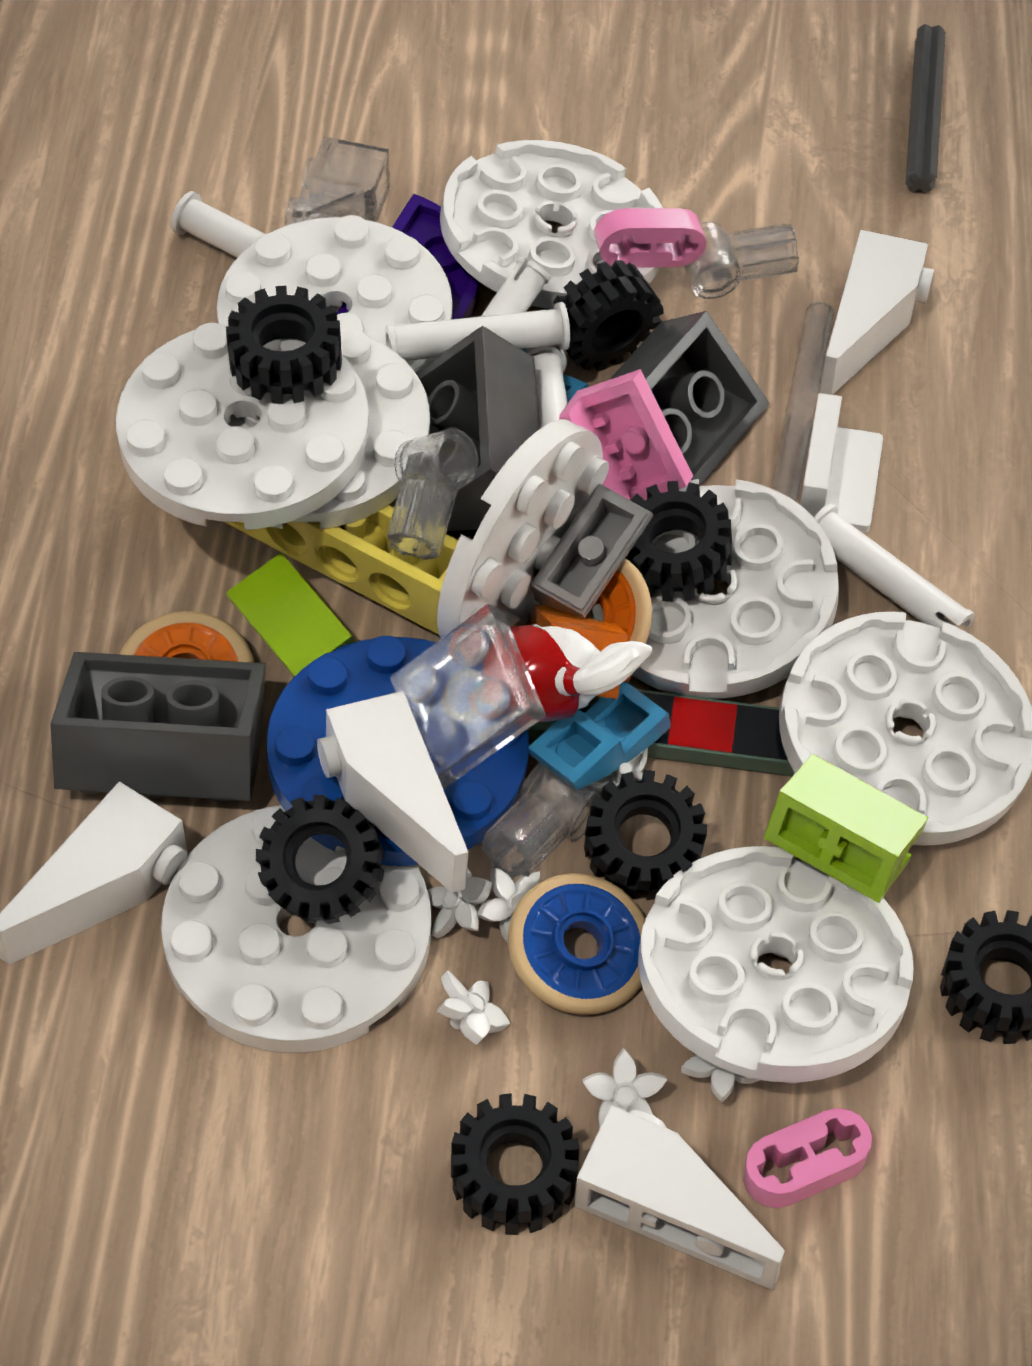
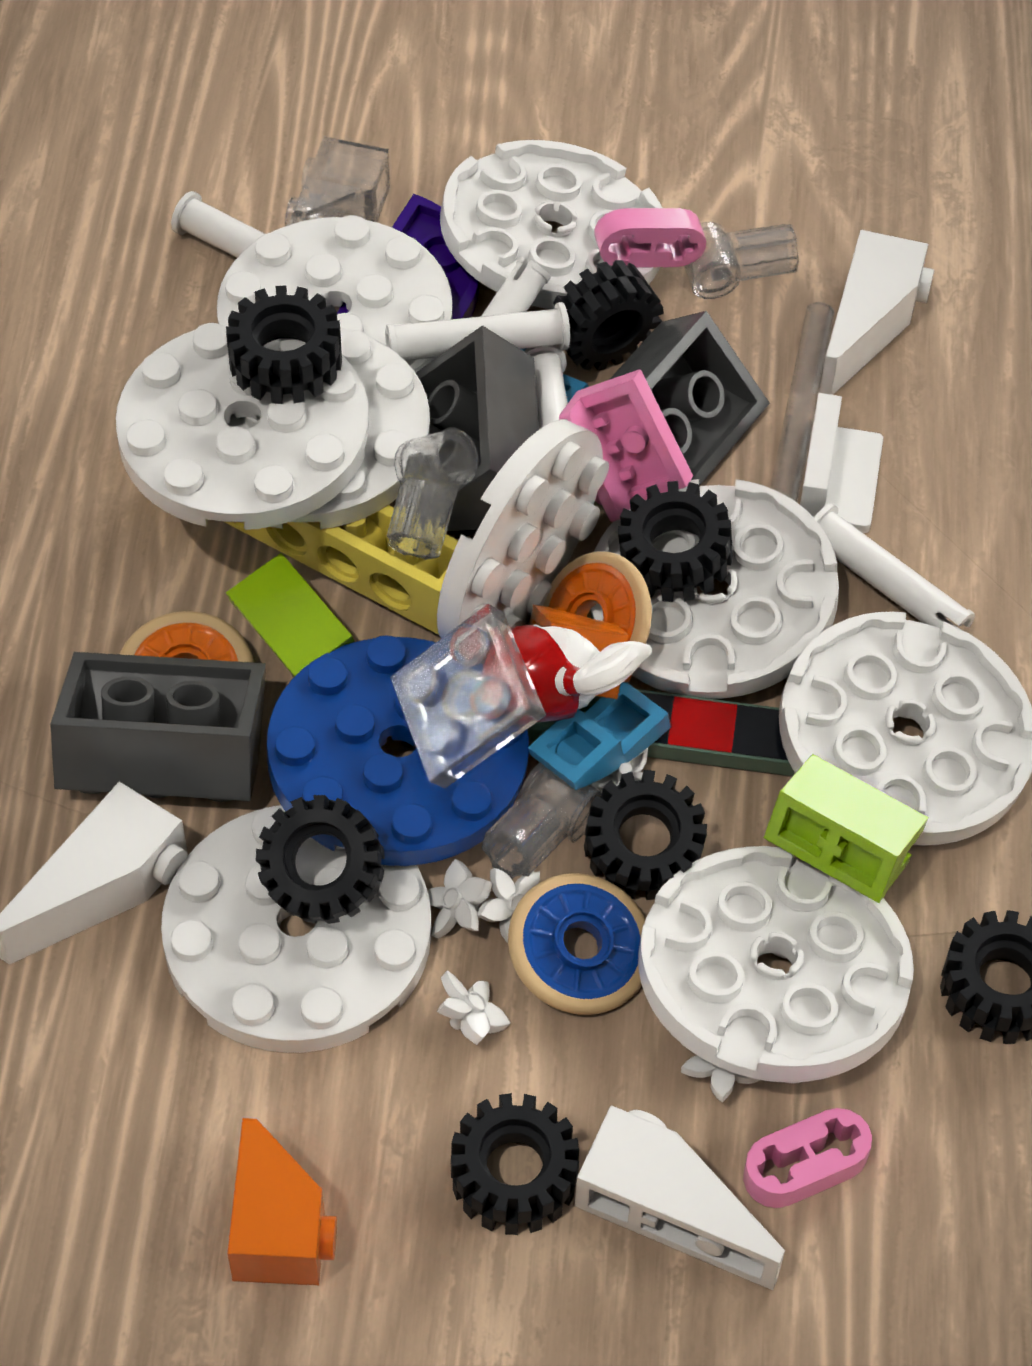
(276, 1215): none -> orange slope
(393, 782): white slope -> none
(590, 552): light grey slope -> none
(624, 1087): white plant -> none
(925, 108): dark grey axle -> none

